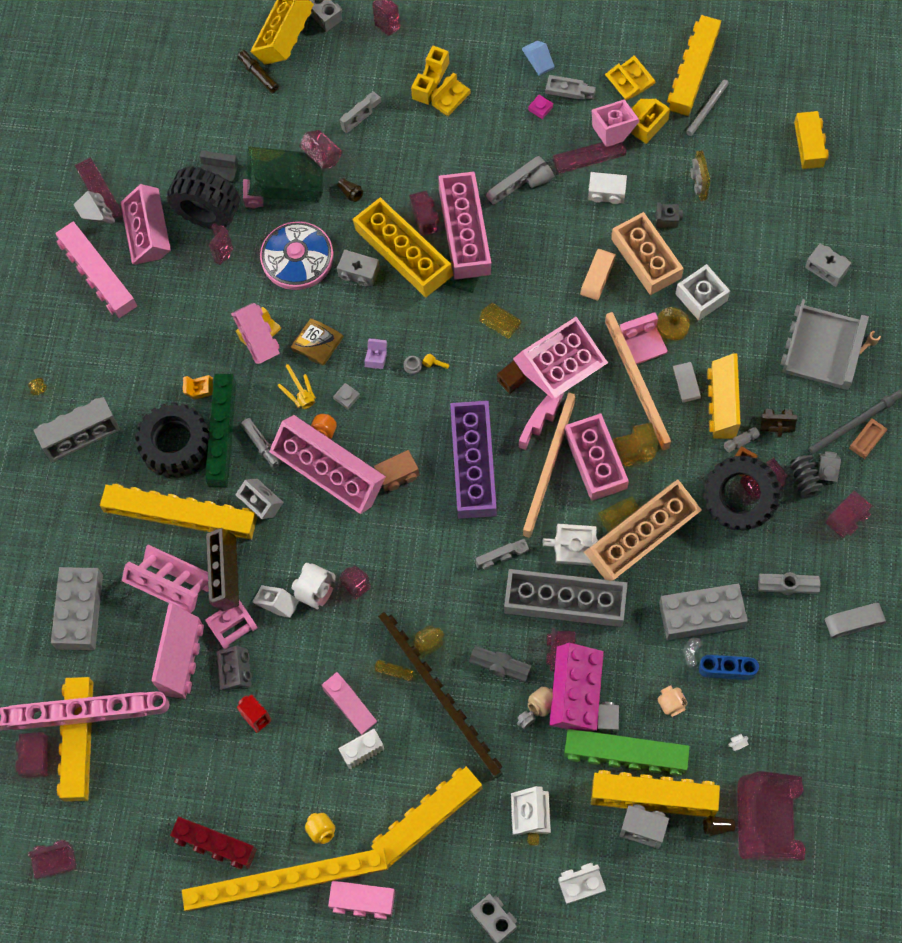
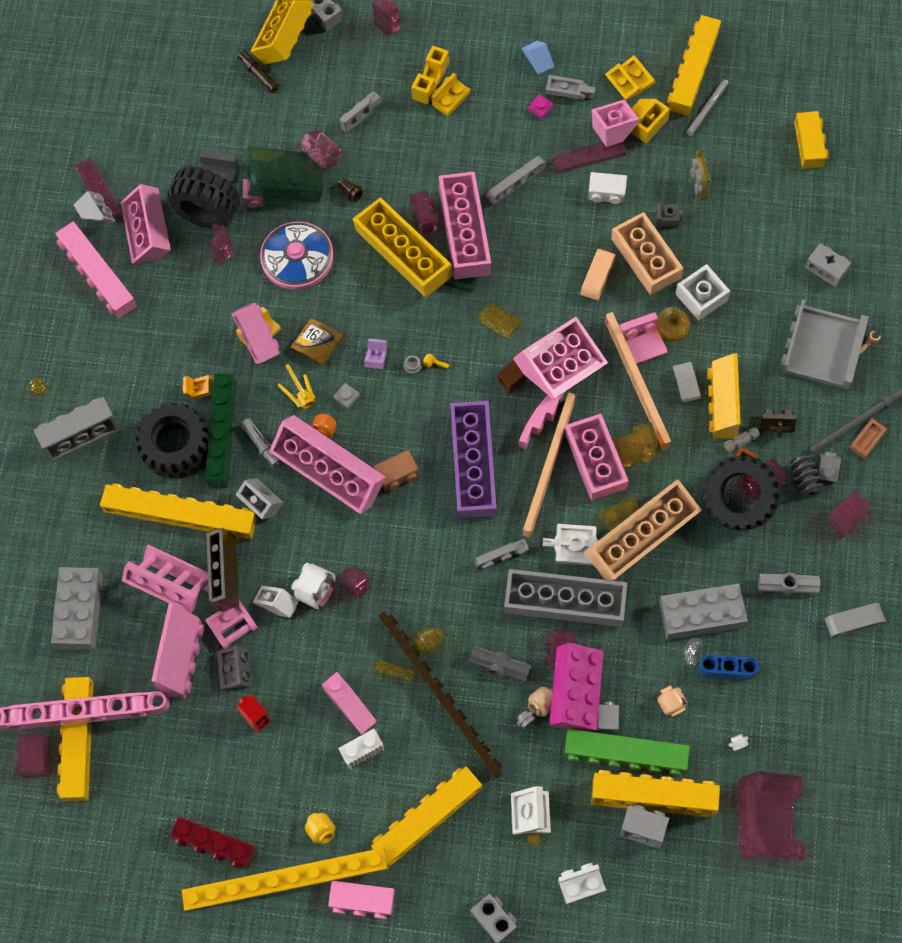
(52, 859): clear pink bracket -> none
(358, 268): light grey brick -> none
(541, 176): light grey cone -> none
(717, 825): dark brown cone -> none

